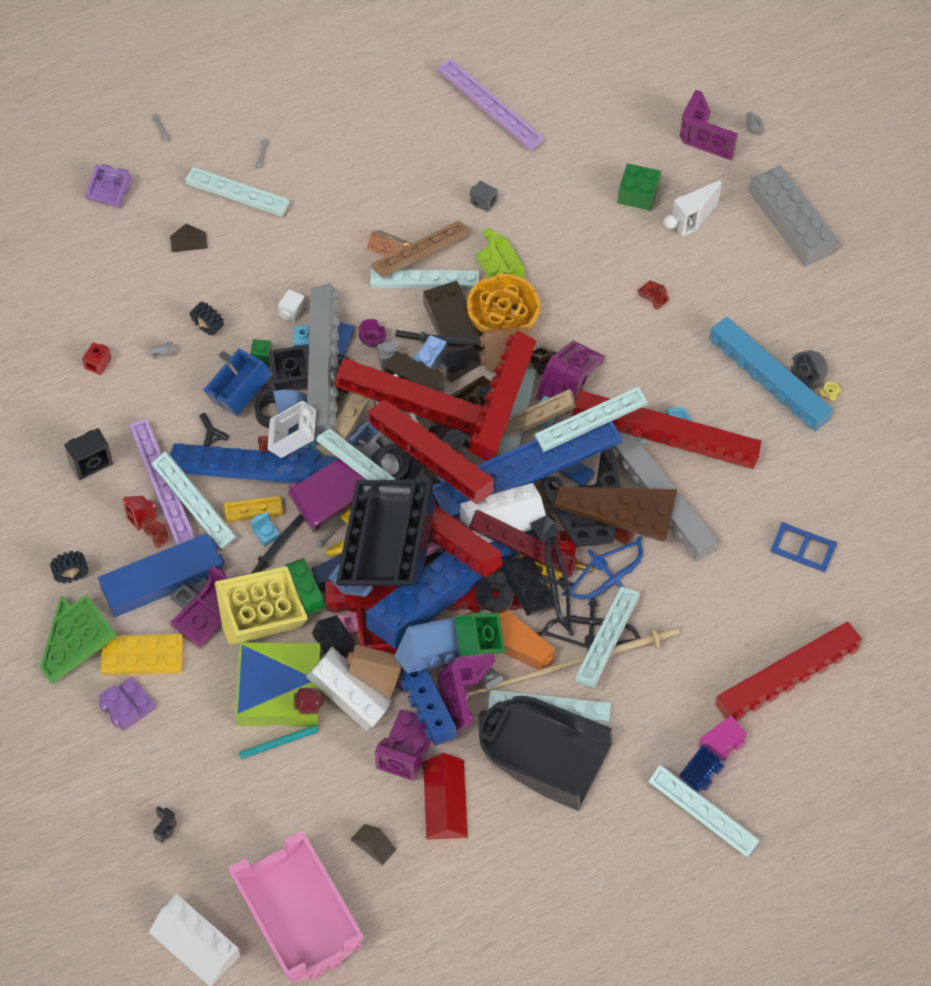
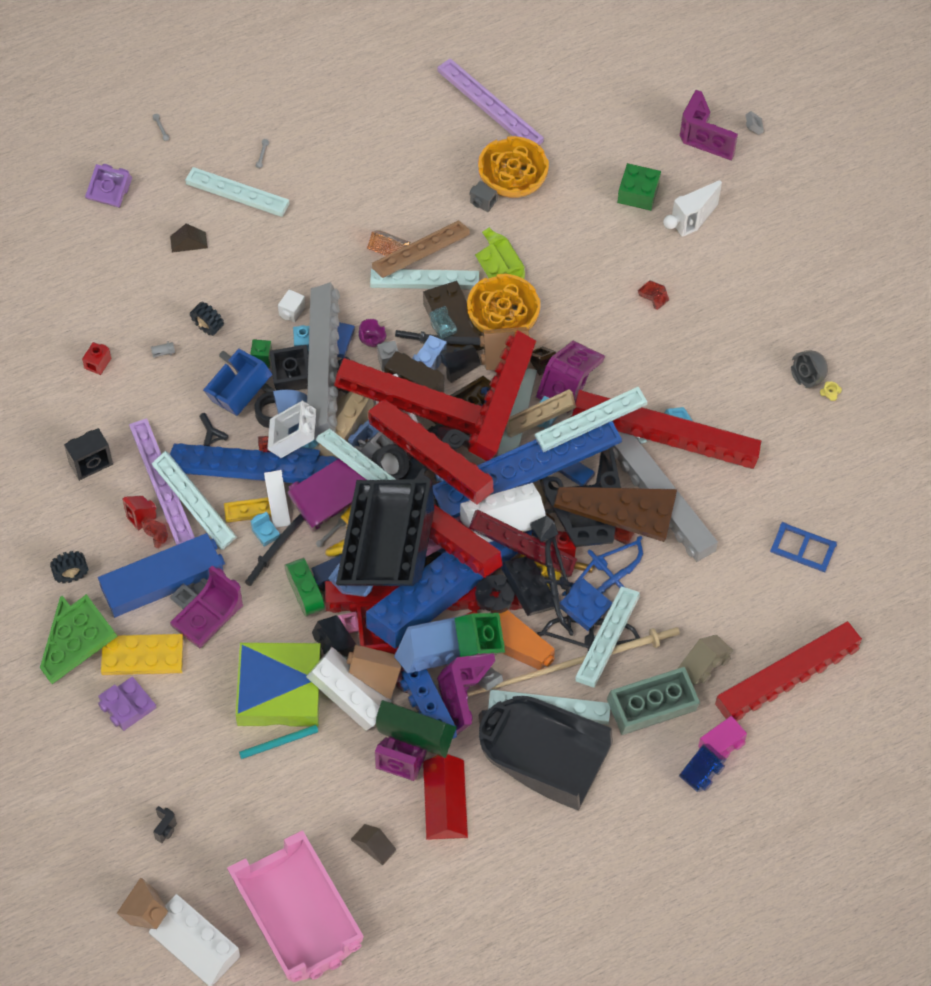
(143, 906): none -> medium nougat slope
(259, 605): light yellow slope -> none
(277, 498): none -> white sticker
(308, 700): dark red head -> none
(414, 728): none -> dark green brick
(442, 322): none -> clear light blue bracket
(502, 164): none -> light orange brick
(585, 604): none -> blue plate
(653, 700): none -> sand green brick
(704, 810): light aqua plate -> none
(705, 656): none -> dark tan brick
(770, 374): dark azure brick -> none
(793, 215): light grey brick -> none

